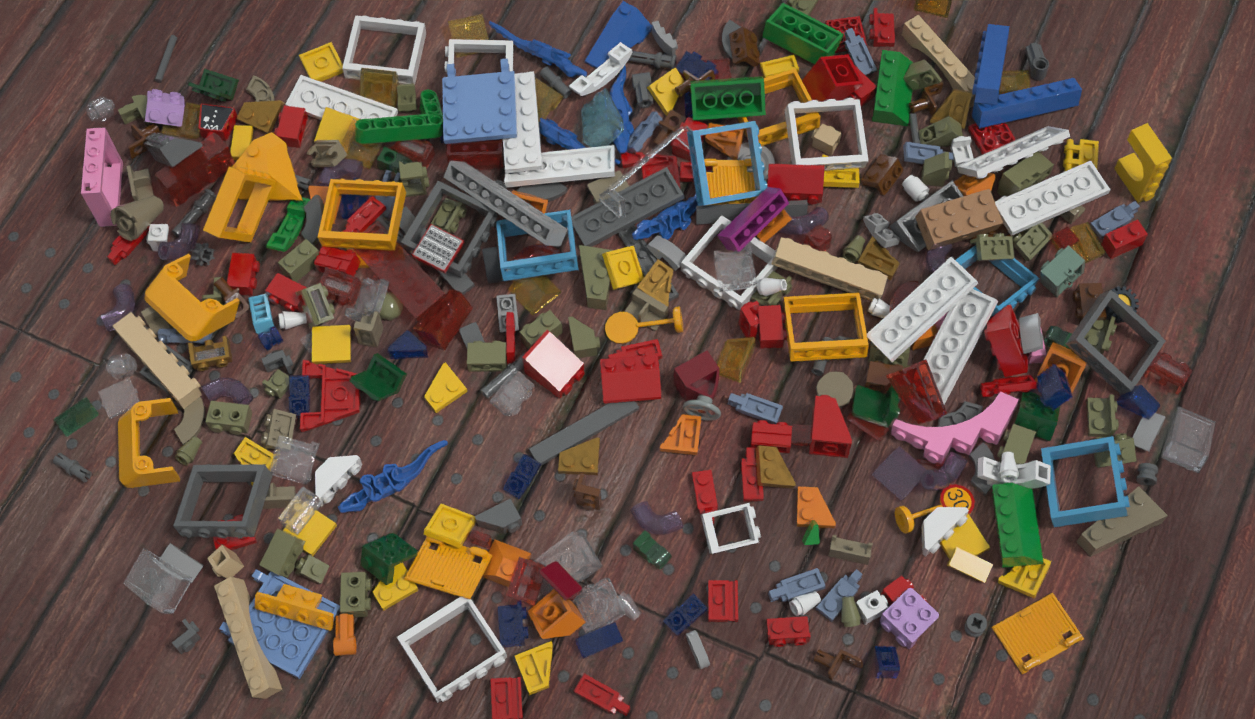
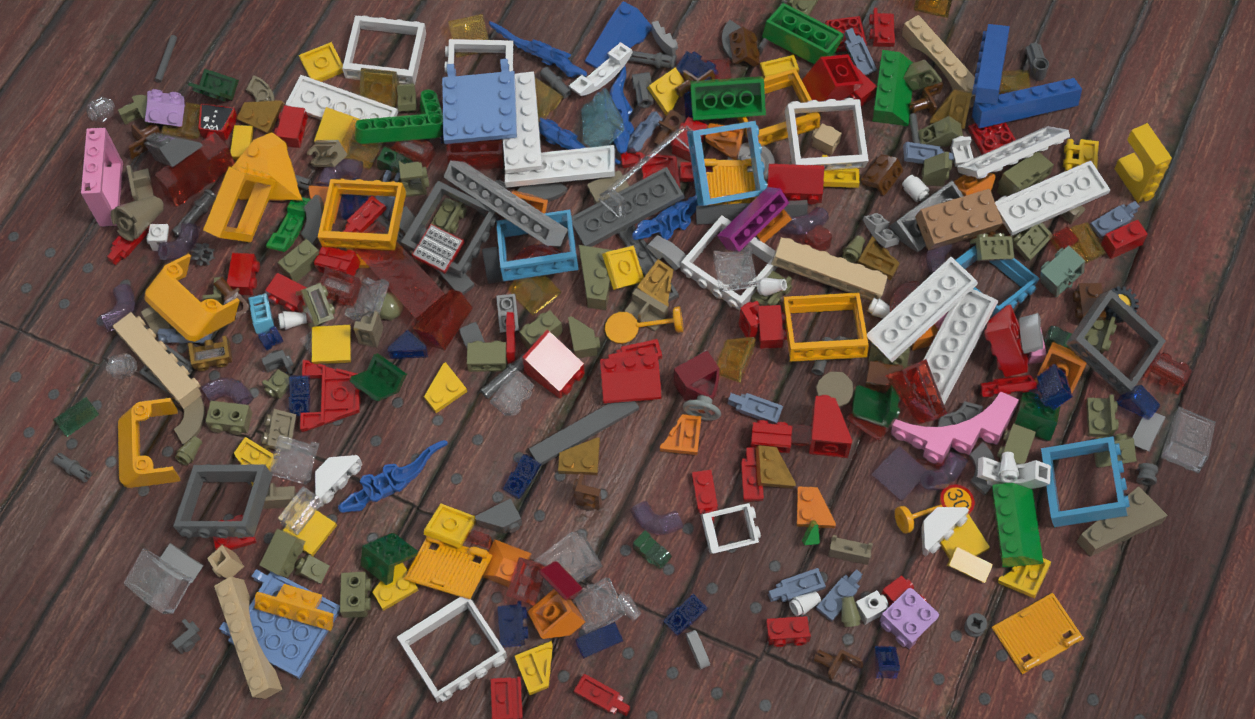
(119, 398): clear piece -> none
(345, 641): orange piece -> none
(722, 600): red plate -> none

